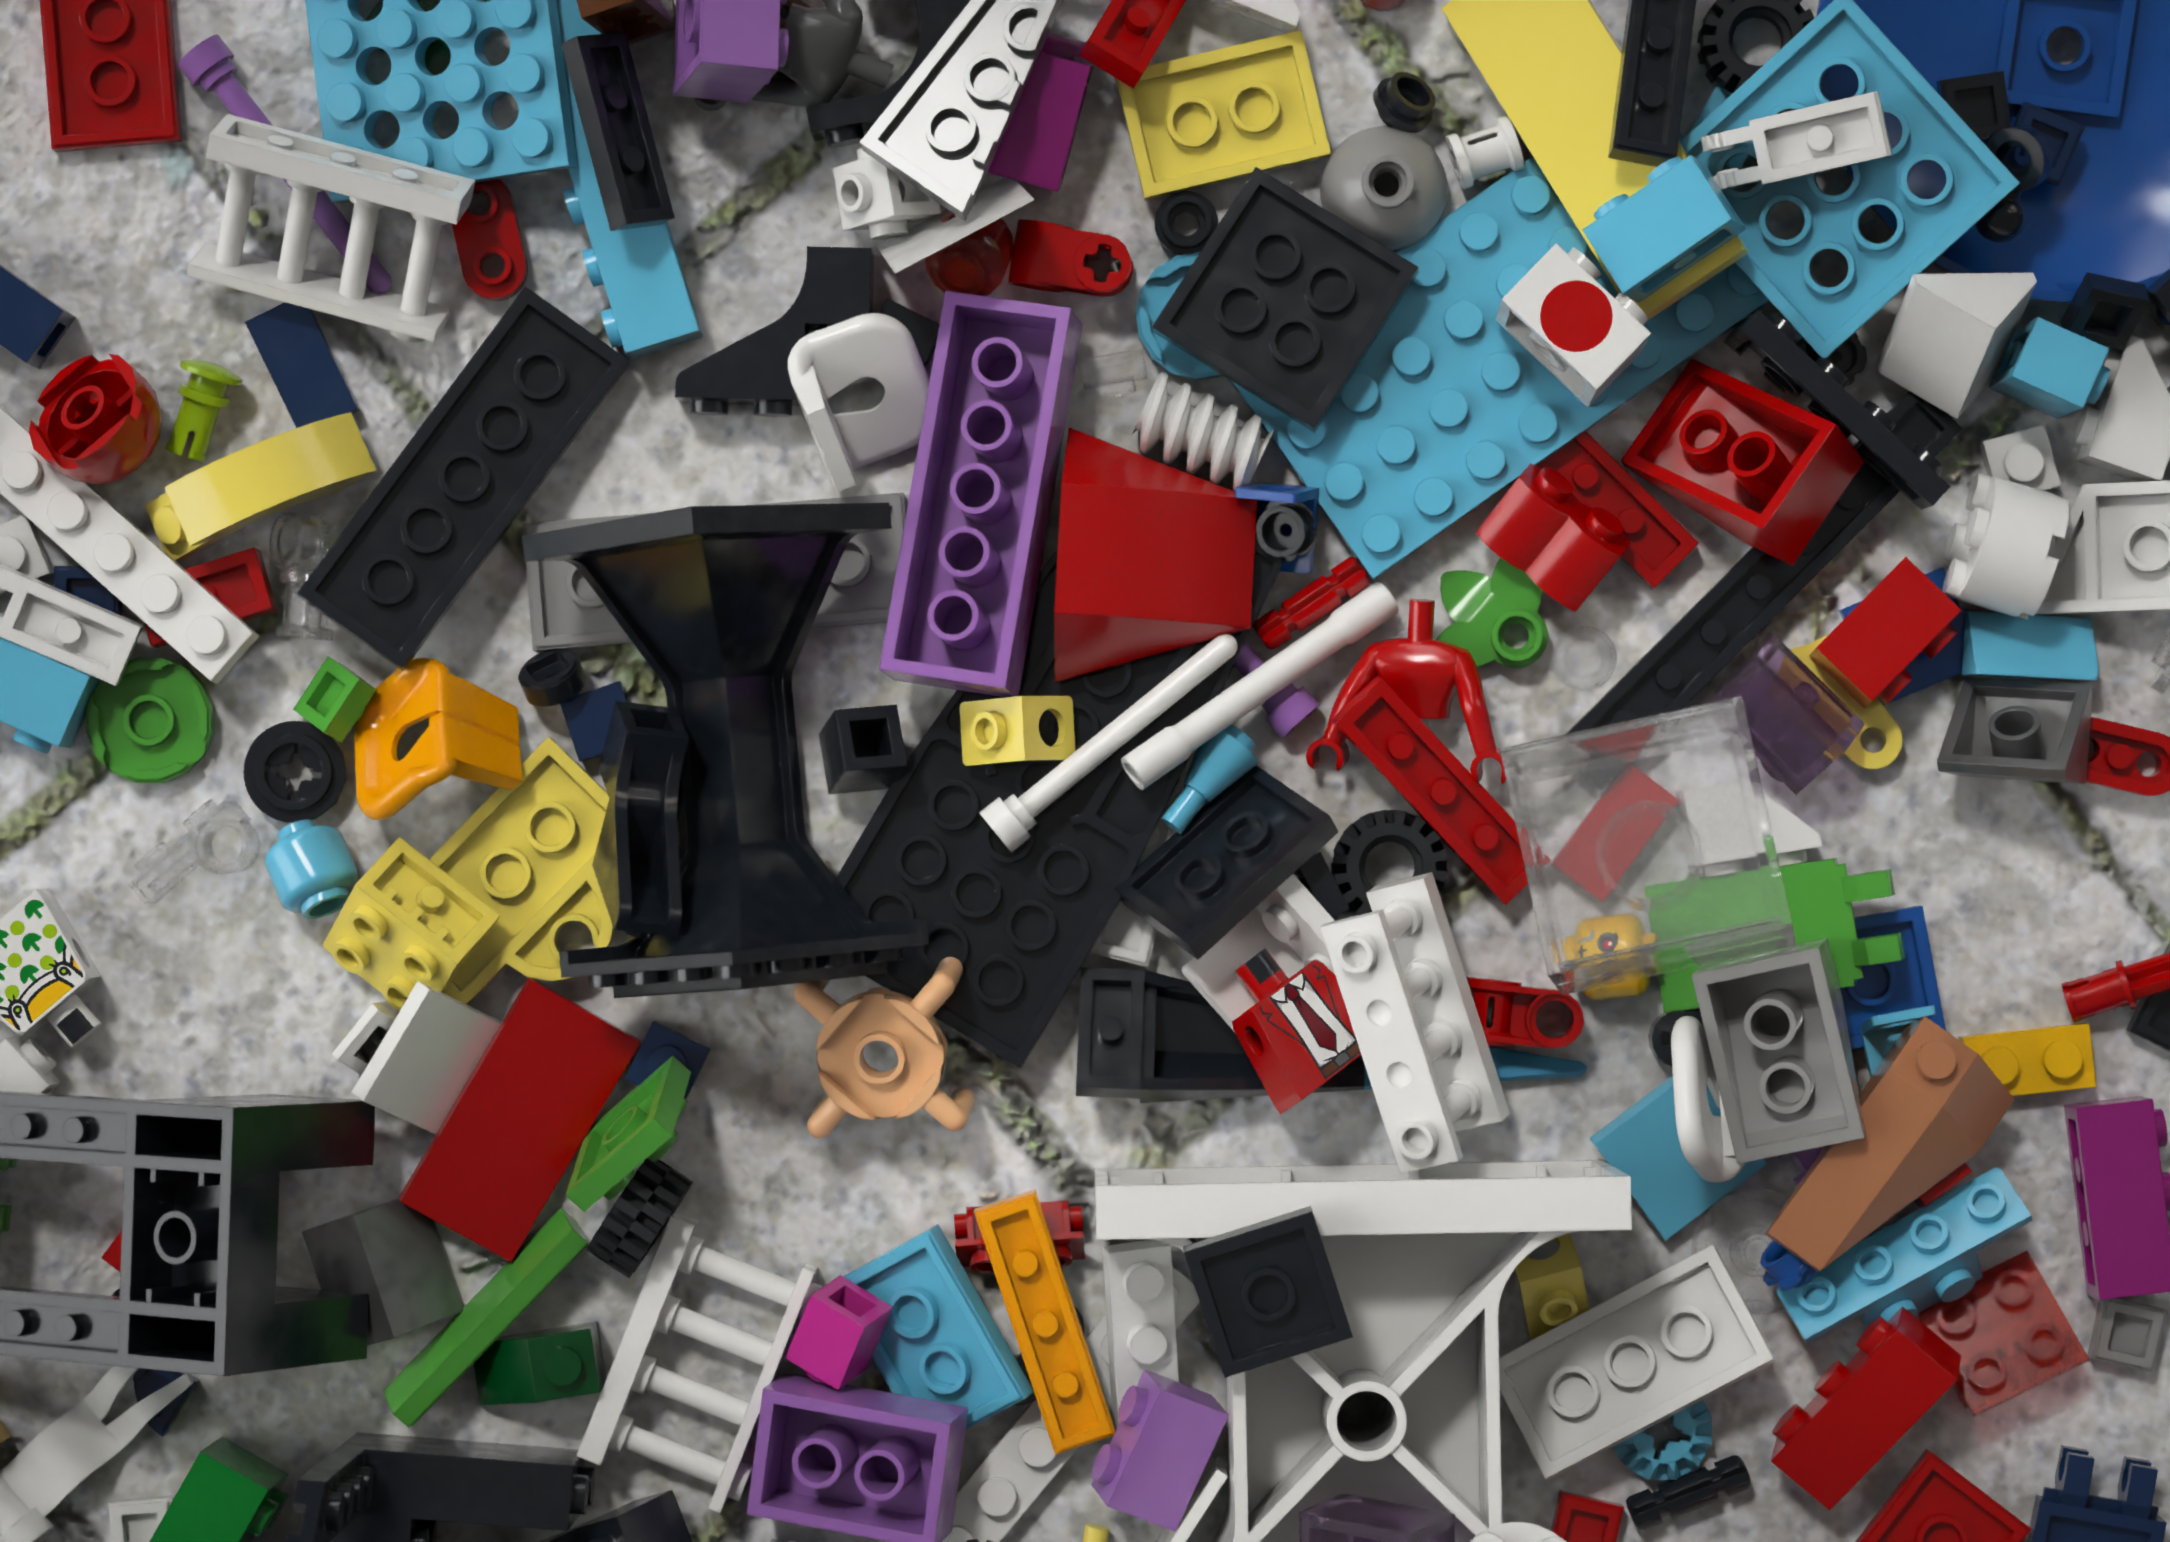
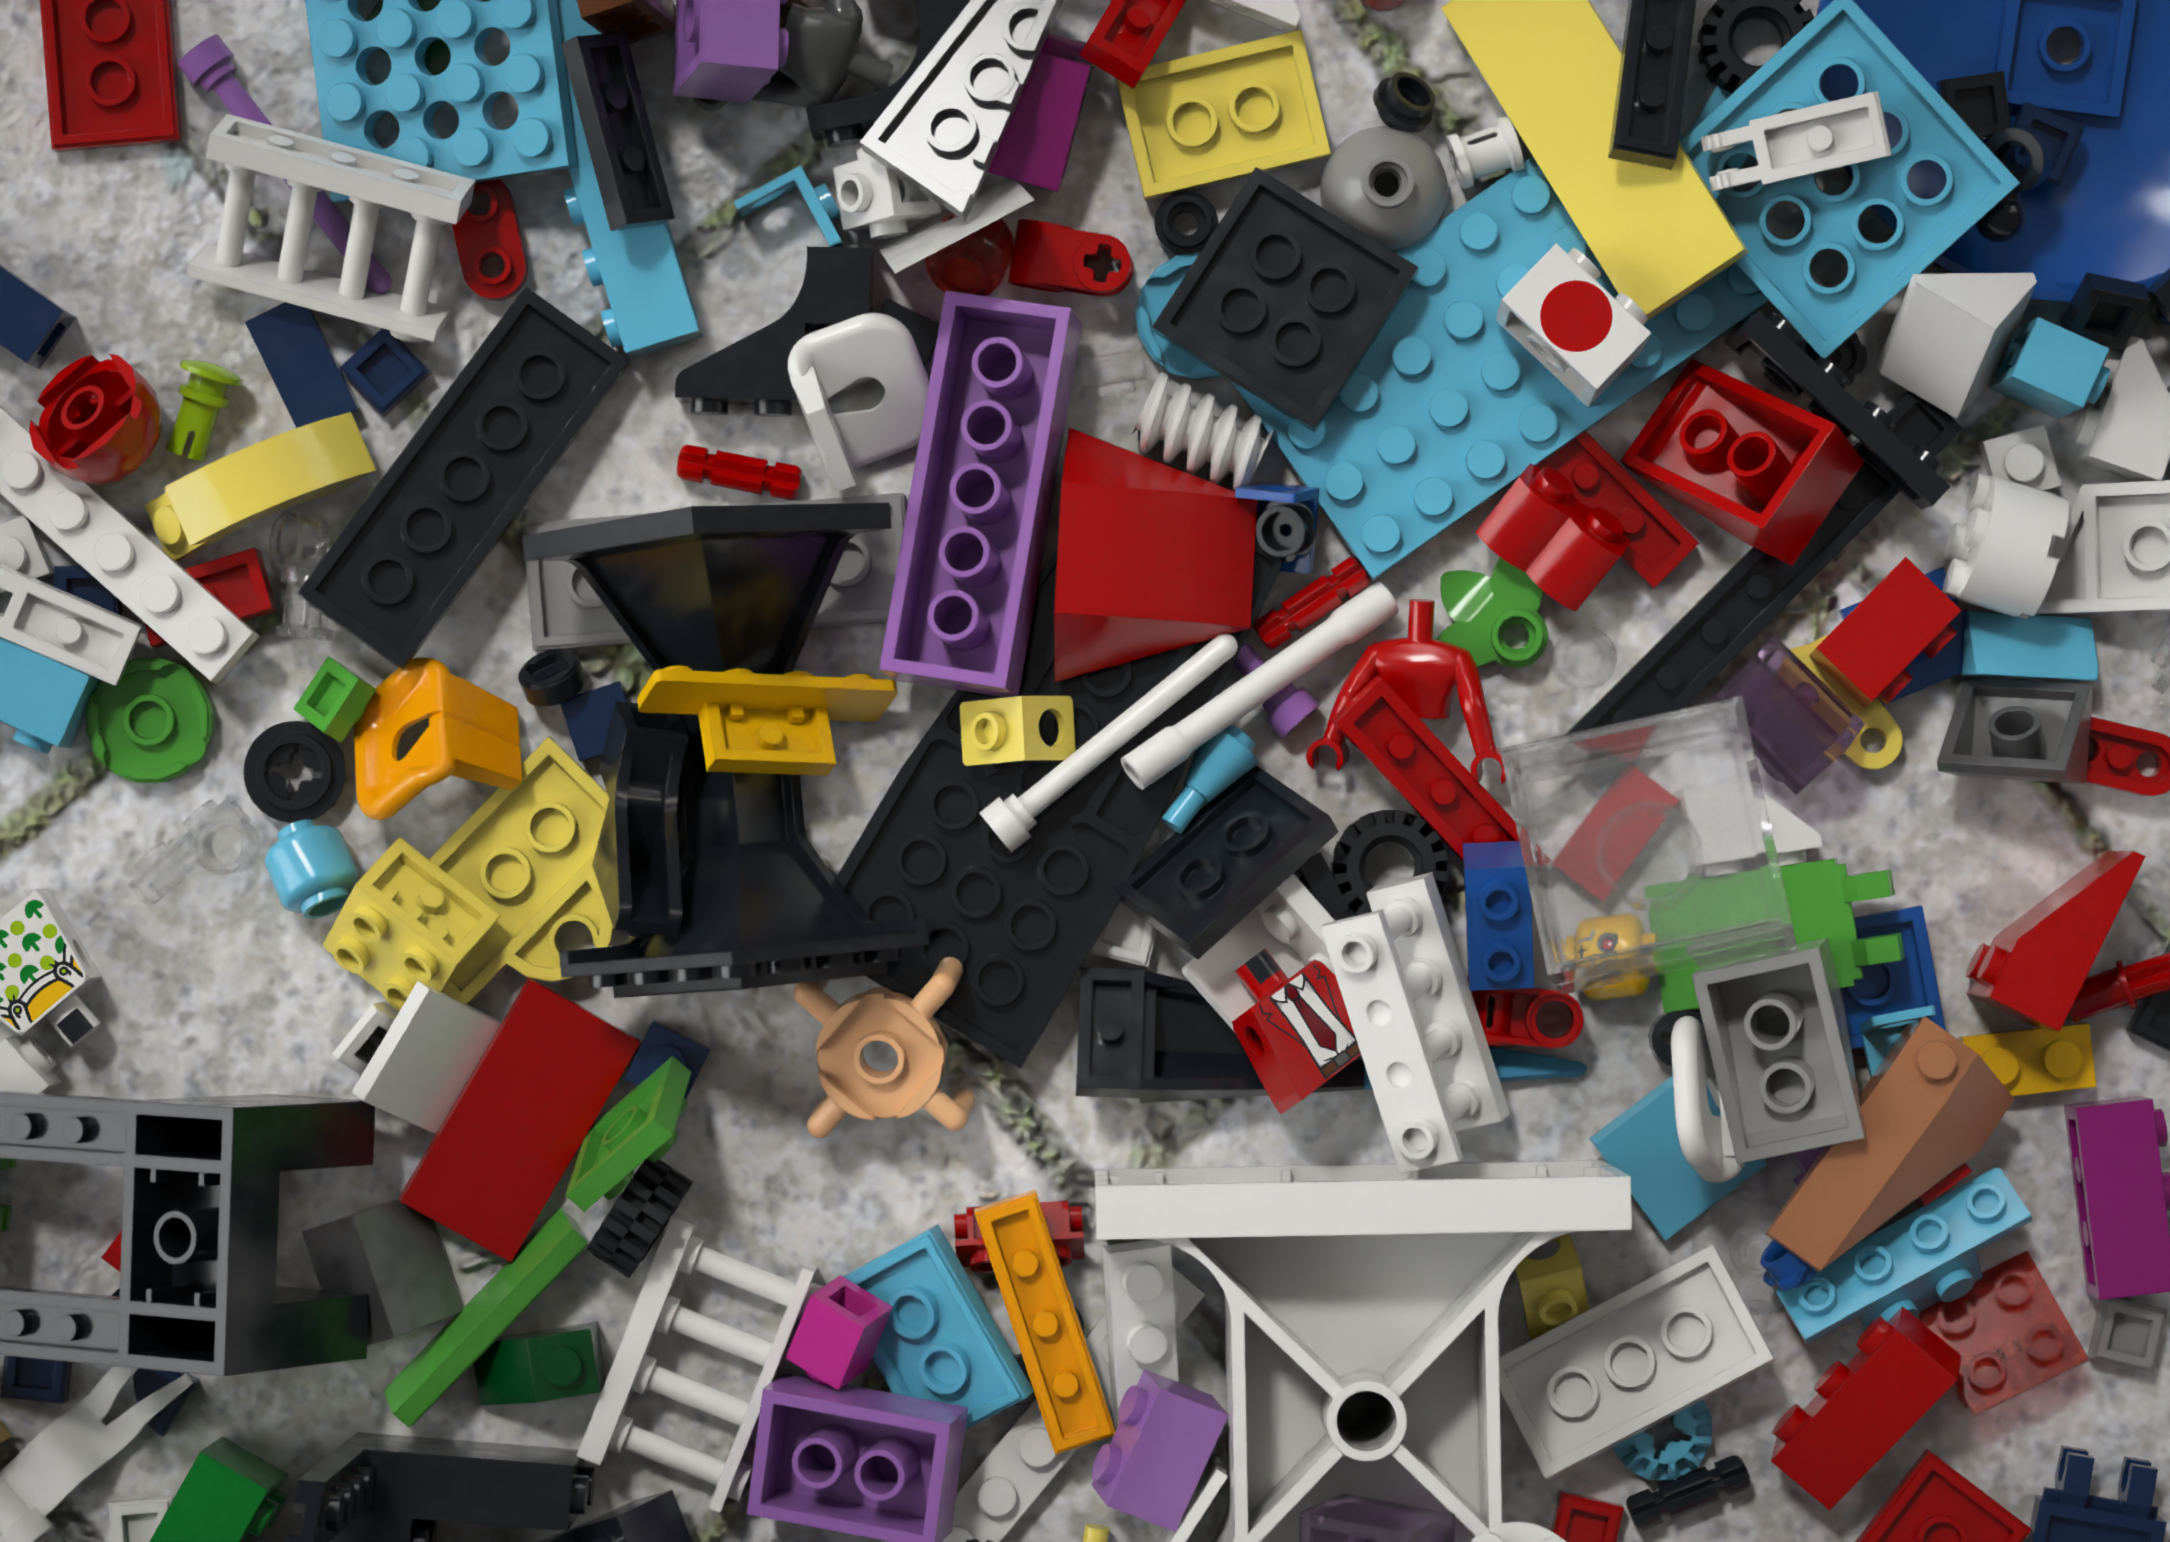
(36, 1379): none -> dark blue tile
(385, 371): none -> dark blue tile
(739, 472): none -> red axle
(766, 719): none -> yellow bracket
(817, 199): none -> medium azure bracket
(862, 749): black brick -> none
(1267, 1291): black plate -> none
(1497, 917): none -> blue brick
(1662, 227): medium azure brick -> none
(2047, 952): none -> red slope

